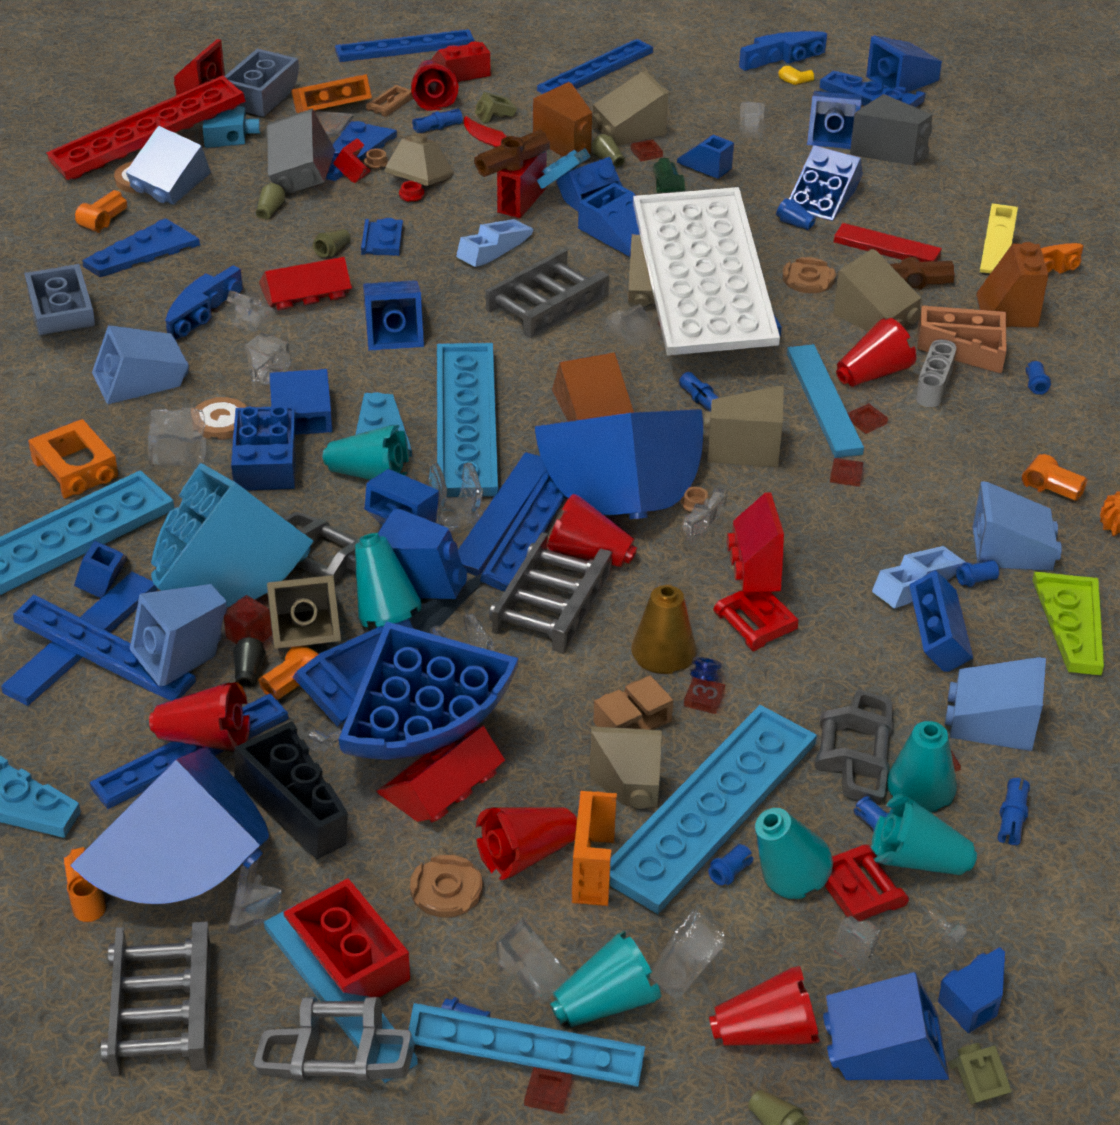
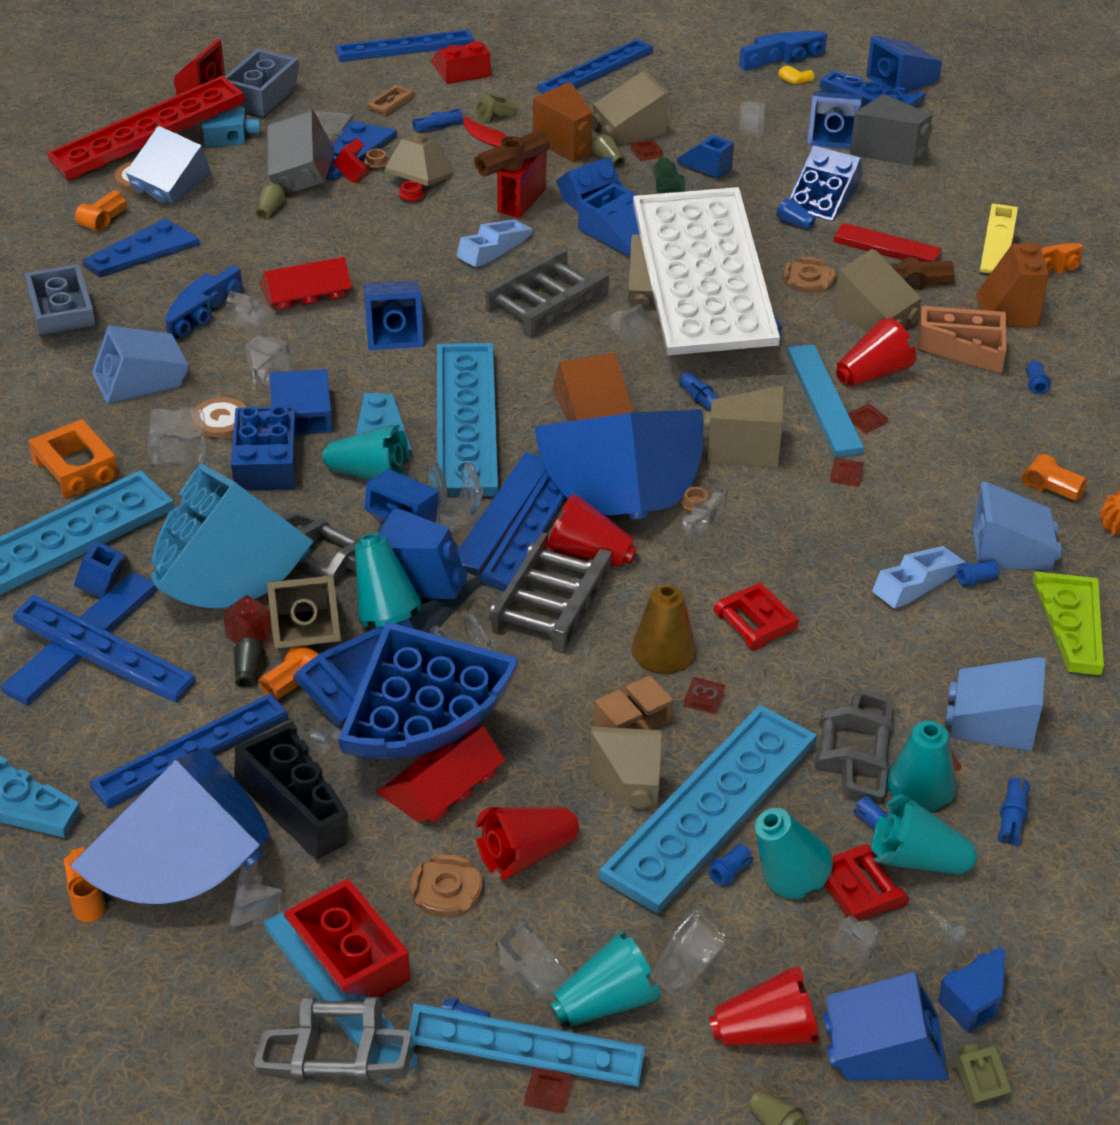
(177, 630): medium blue slope -> none
(192, 1011): flat silver fence -> none
(204, 718): red cone -> none
(330, 242): olive cone -> none
(331, 93): orange brick -> none
(382, 237): blue plate -> none
(434, 86): red cone -> none
(562, 166): dark azure wing -> none
(593, 865): orange panel -> none
(705, 668): clear blue bush -> none
(757, 546): red slope -> none
(936, 373): light grey beam -> none
(940, 621): blue brick -> none

